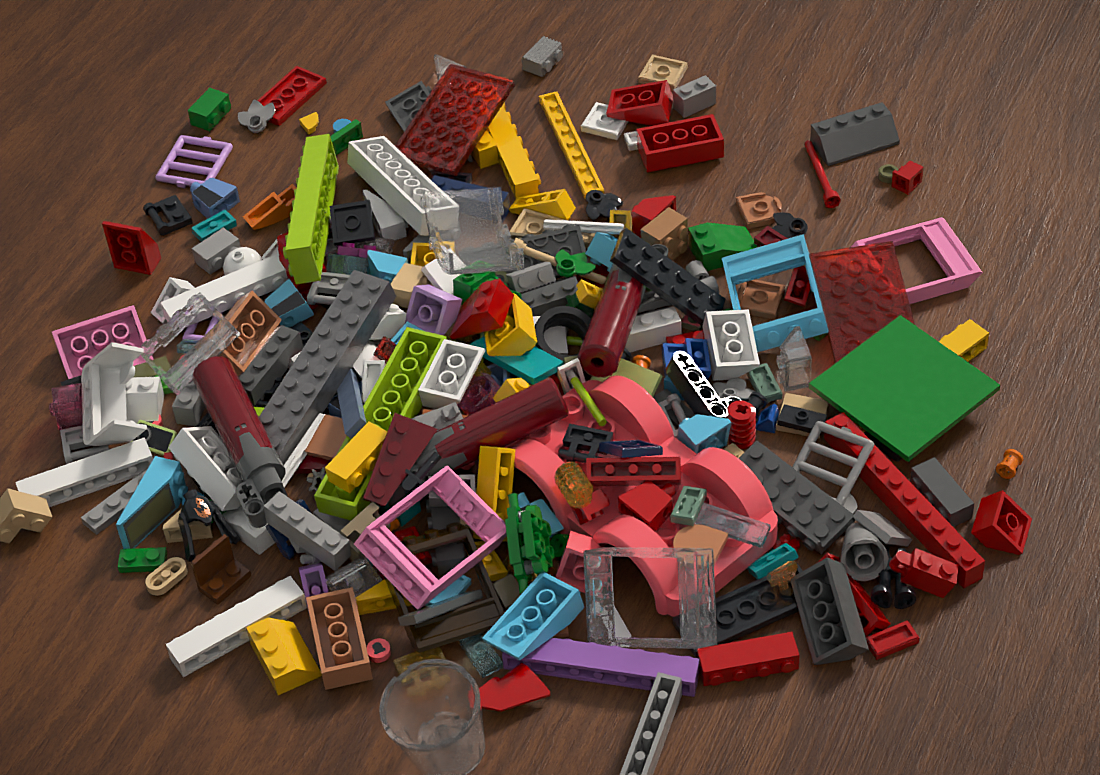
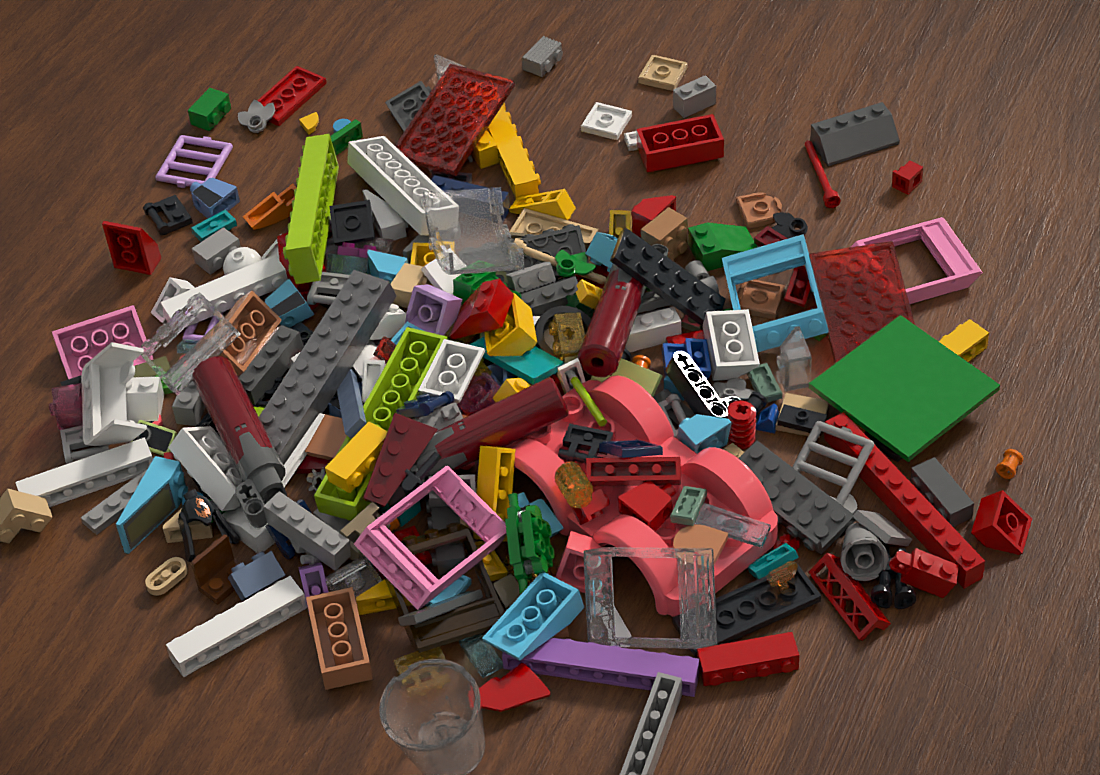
(141, 559): green plate -> none
(256, 575): none -> sand blue brick
(282, 654): yellow slope -> none
(378, 650): coral tile -> none
(425, 404): none -> dark blue plate
(558, 543): green tile -> none
(567, 334): none -> clear yellow brick
(570, 143): yellow tile -> none
(586, 227): white axle -> none
(602, 204): black plate -> none
(642, 103): red slope -> none
(829, 612): dark grey slope -> none
(885, 173): olive tile -> none
(892, 640): red tile -> none

